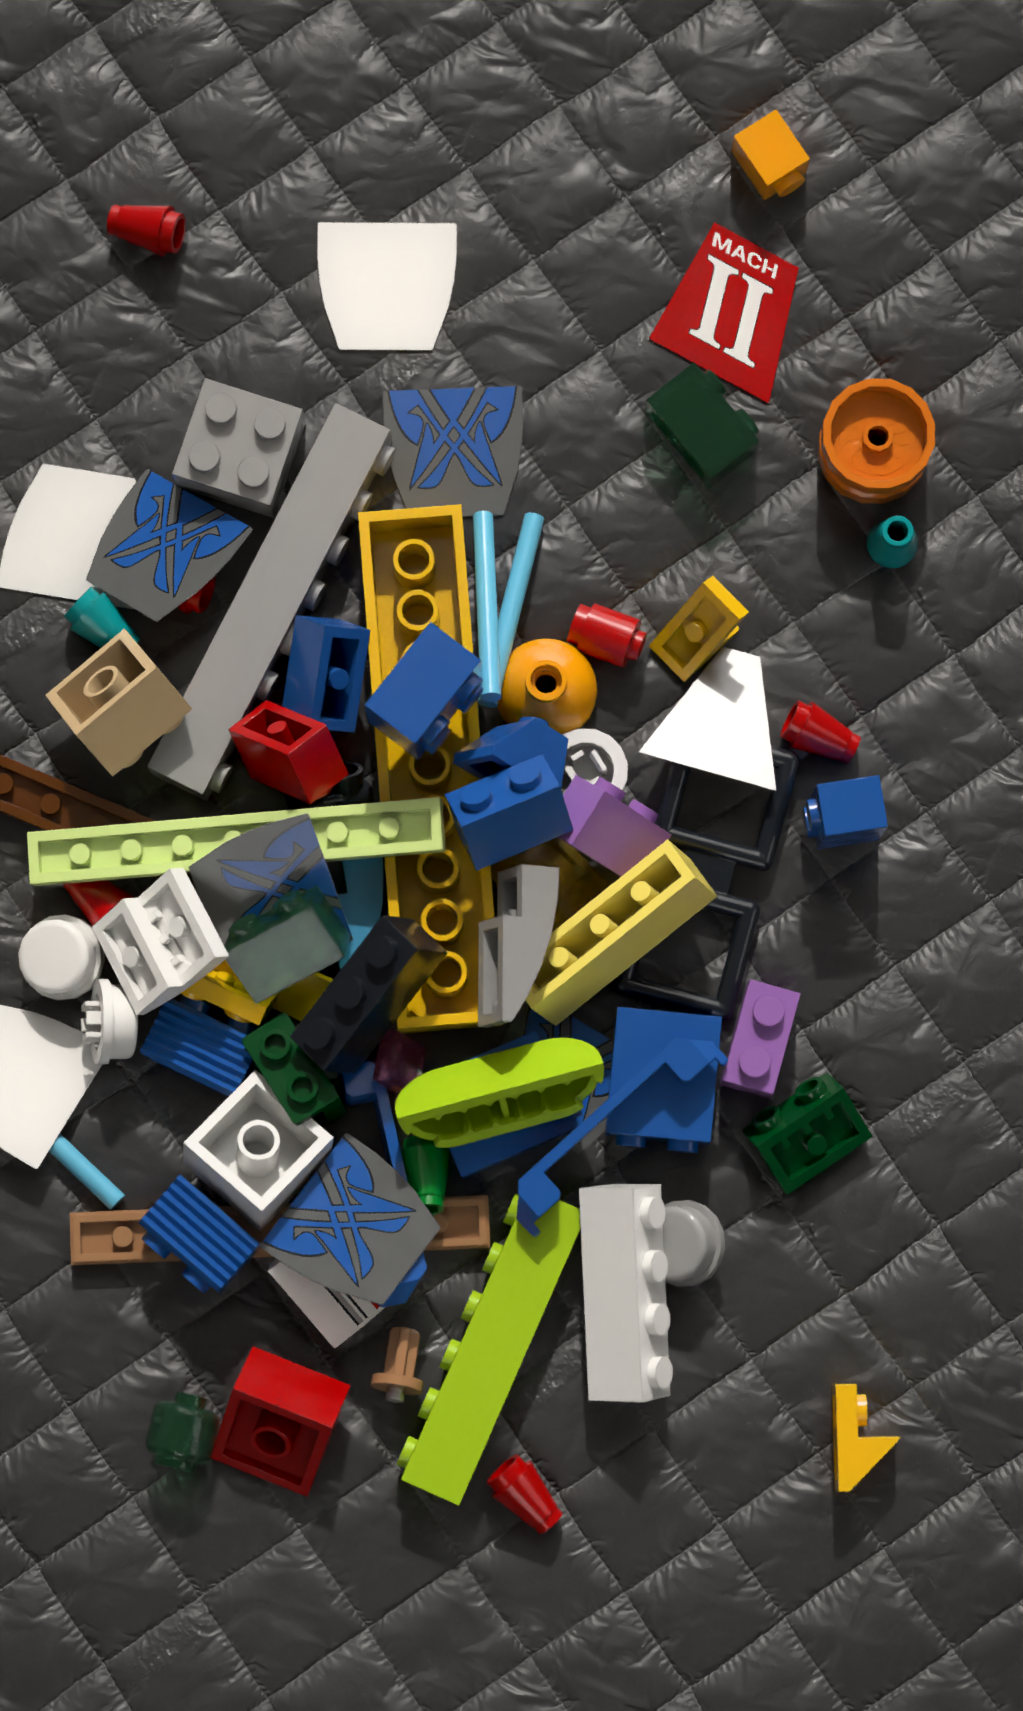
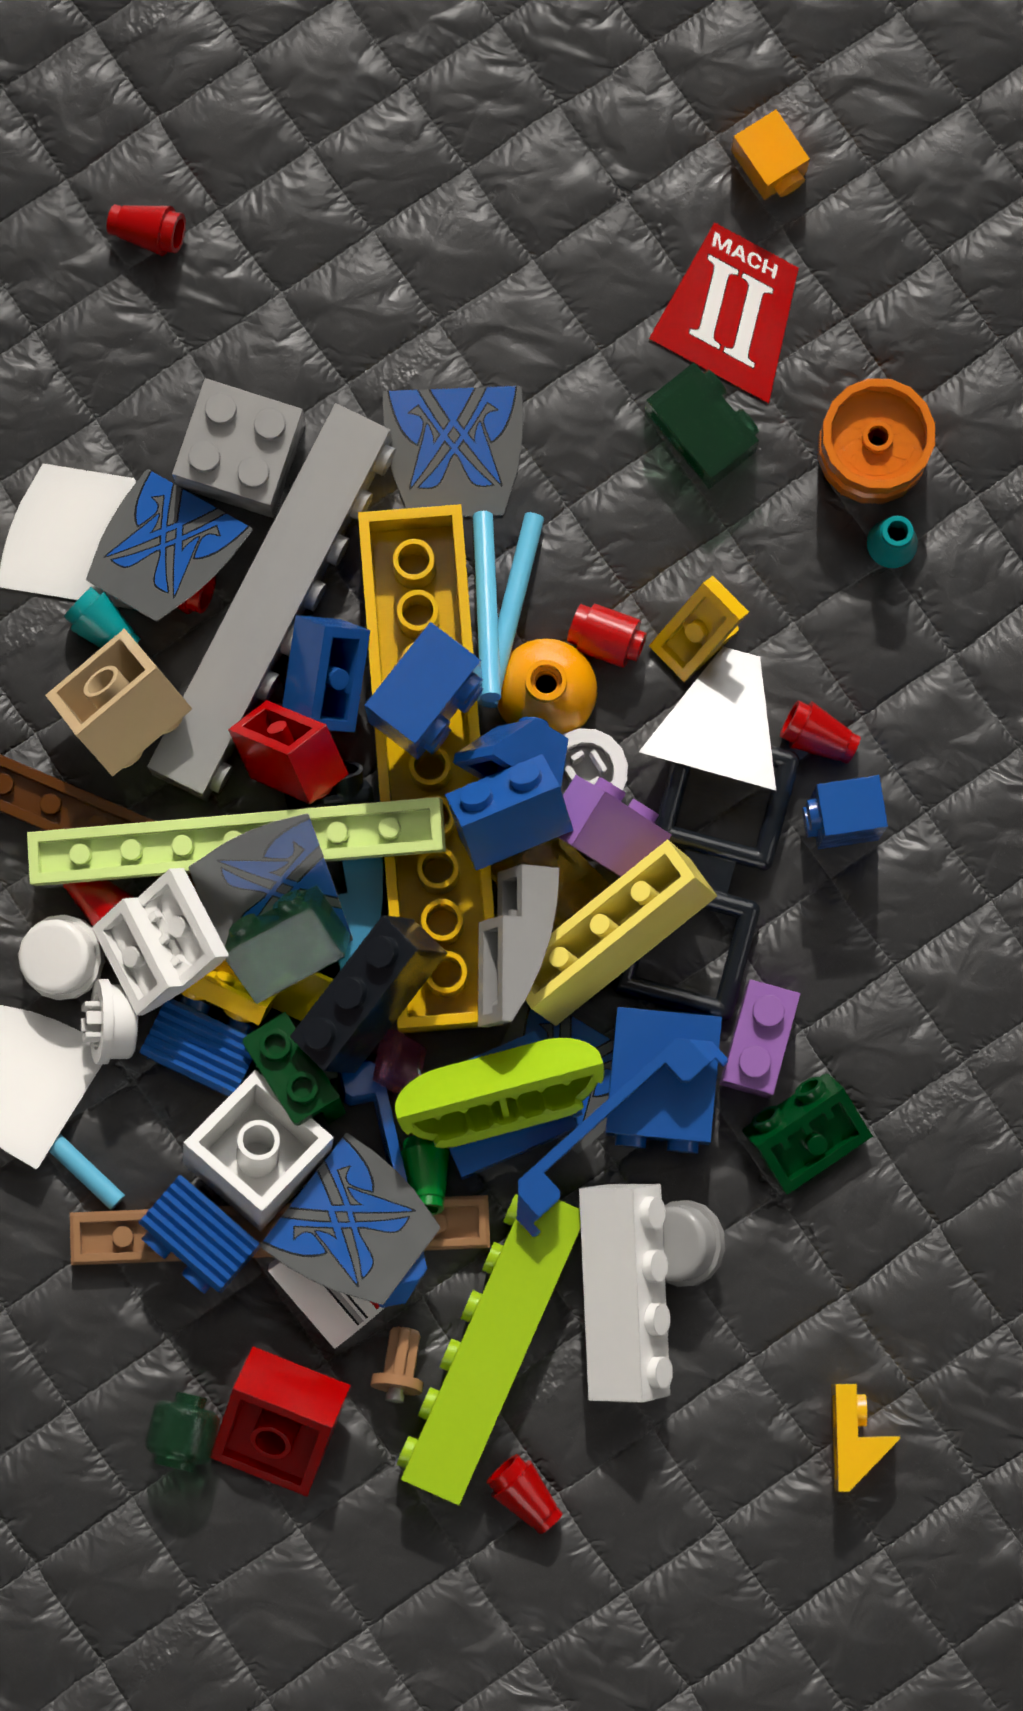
(386, 282): white sticker -> none

